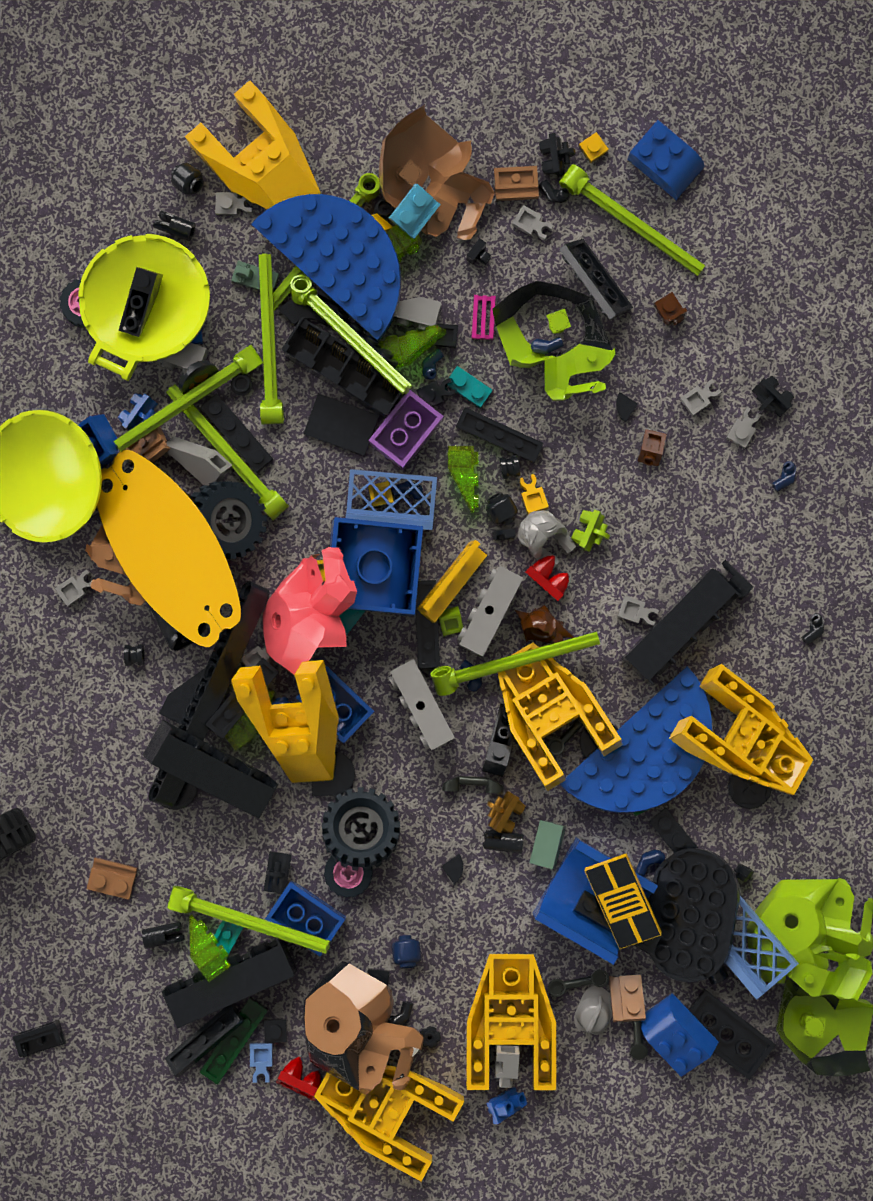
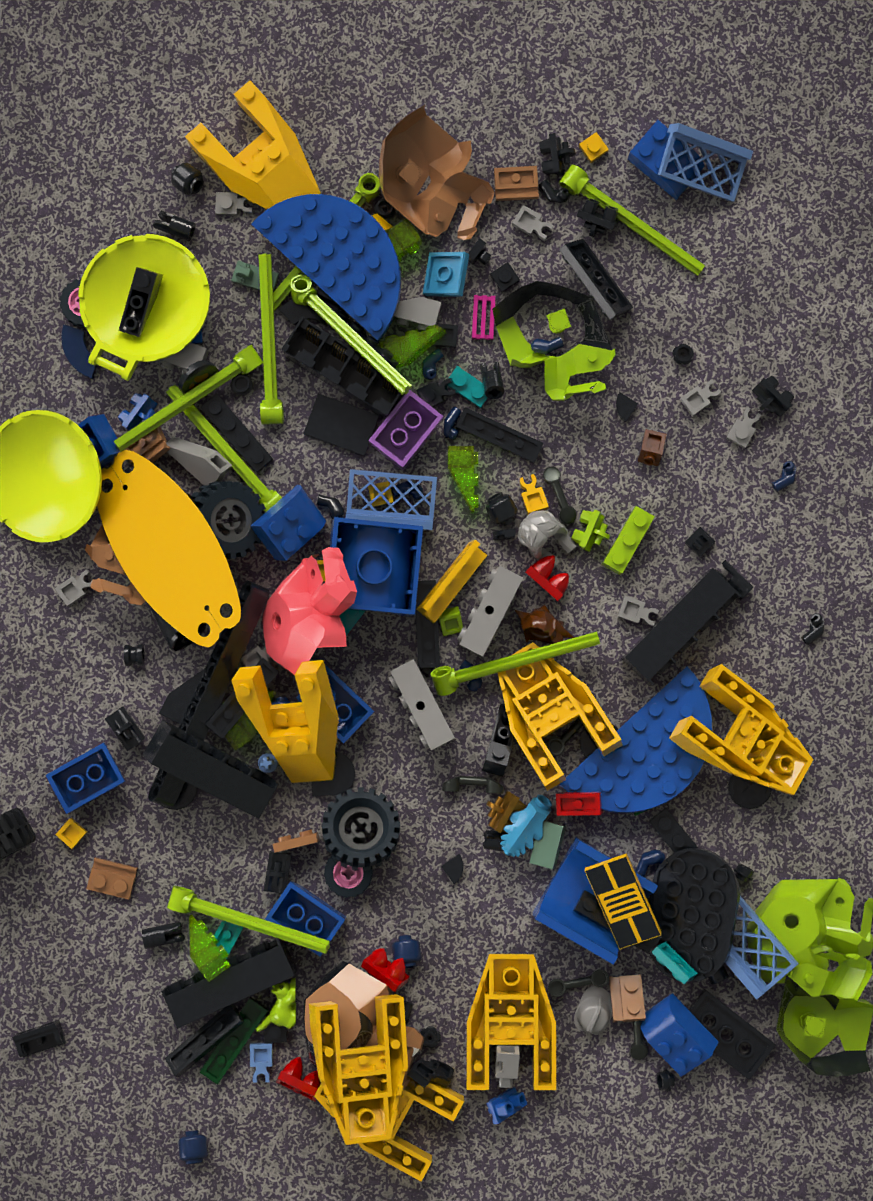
(71, 833): none -> yellow plate
(76, 351): none -> dark blue tile
(85, 778): none -> blue brick
(125, 728): none -> black hips
(193, 1147): none -> dark blue head
(267, 763): none -> medium blue piece
(284, 1009): none -> lime animal
(285, 842): none -> medium nougat plate
(289, 524): none -> blue brick
(333, 504): none -> black arm
(362, 1081): none -> yellow wedge
(389, 973): none -> red tile
(414, 211): medium azure plate -> none
(431, 1071): none -> black tile
(446, 274): none -> dark azure tile
(449, 421): none -> dark blue arm
(492, 381): none -> black hinge
(504, 277): none -> black plate
(509, 467): black wheel -> none
(526, 826): none -> dark azure plant
(567, 513): none -> pearl dark grey bar
(578, 803): none -> red panel
(589, 213): none -> black hips
(628, 540): none -> lime arch
(665, 1080): none -> black plate
(670, 309): reddish brown bracket -> none
(674, 962): none -> teal plate
(683, 348): none -> black plate
(699, 542): none -> black tile
(706, 143): none -> medium blue fence

